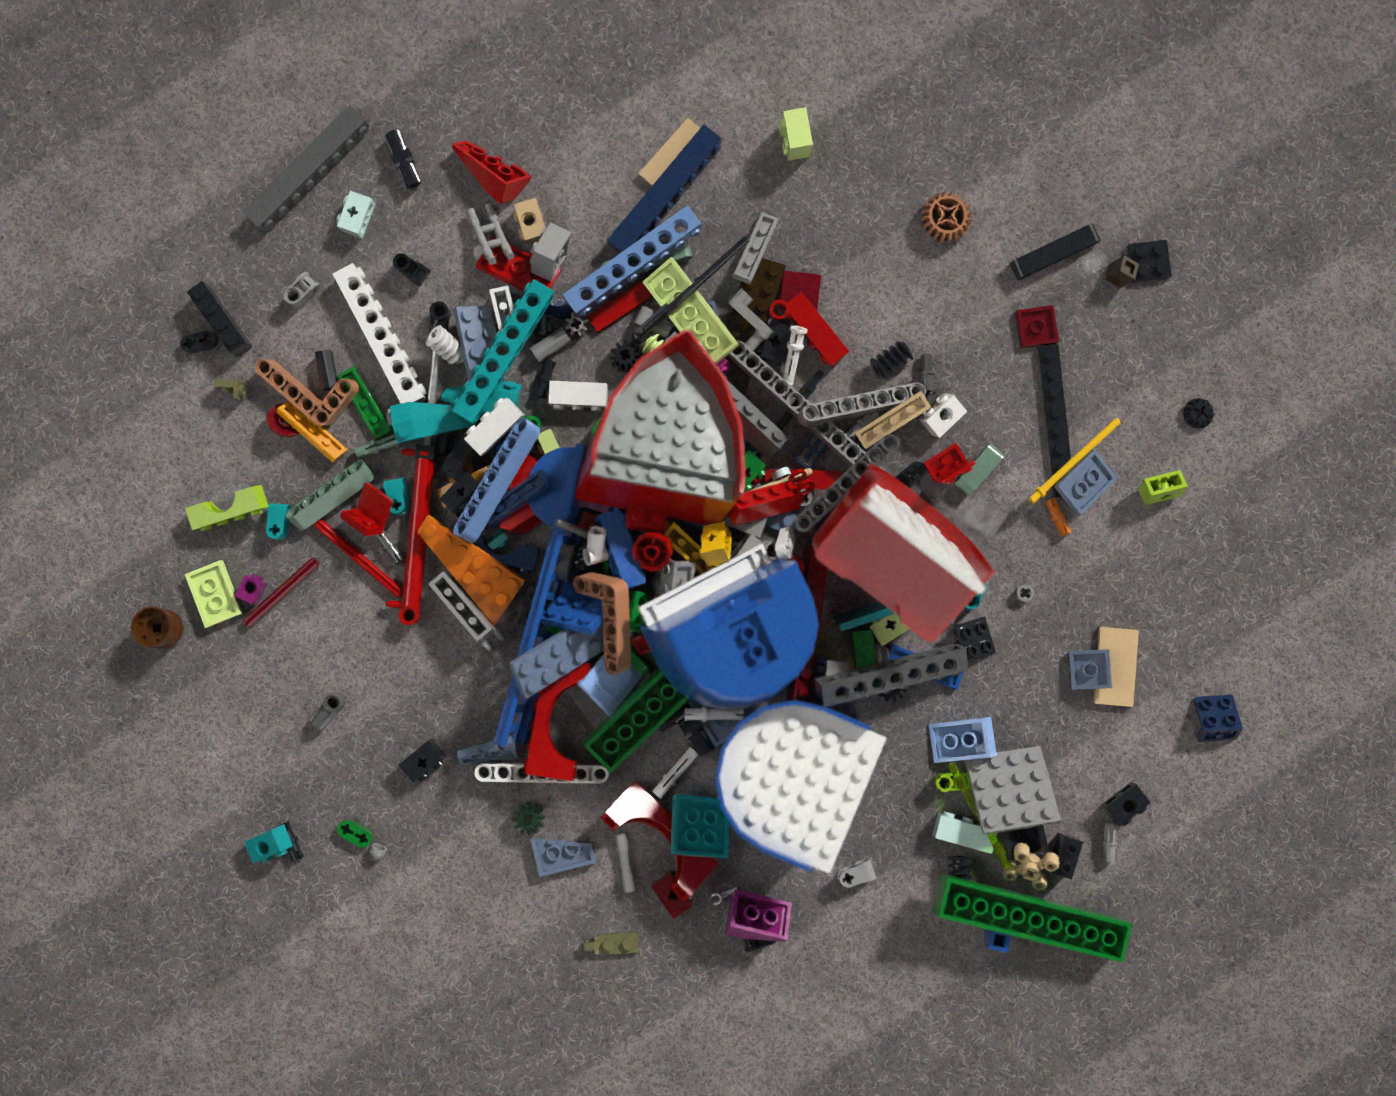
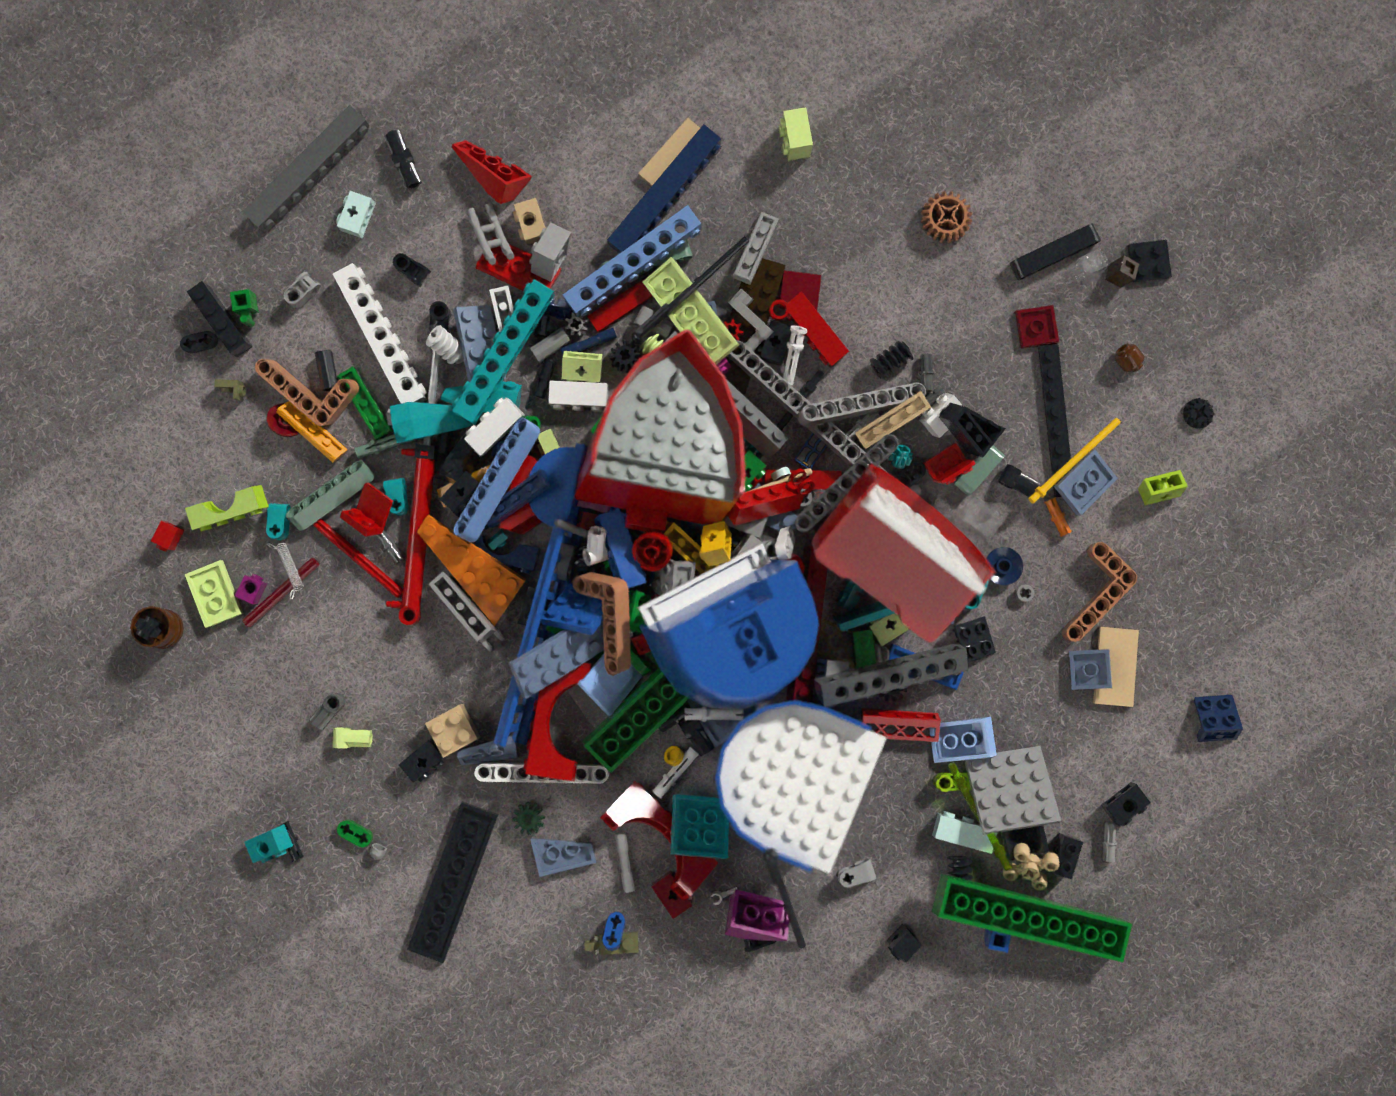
(148, 627): none -> black gear
(167, 536): none -> red brick
(244, 304): none -> green brick
(286, 567): none -> white piece
(351, 738): none -> yellowish green piece
(452, 730): none -> tan brick
(452, 882): none -> black plate
(591, 364): none -> yellowish green brick
(600, 338): none -> dark blue piece
(618, 931): none -> blue beam
(673, 756): none -> yellow tile
(732, 326): none -> red gear
(770, 857): none -> black bar
(847, 597): none -> teal hinge
(901, 457): none -> teal gear
(903, 718): none -> red fence
(903, 943): none -> black brick
(971, 429): none -> black wedge
(1013, 564): none -> dark blue dish
(1014, 479): none -> black piece
(1103, 594): none -> nougat beam
(1129, 357): none -> reddish brown head

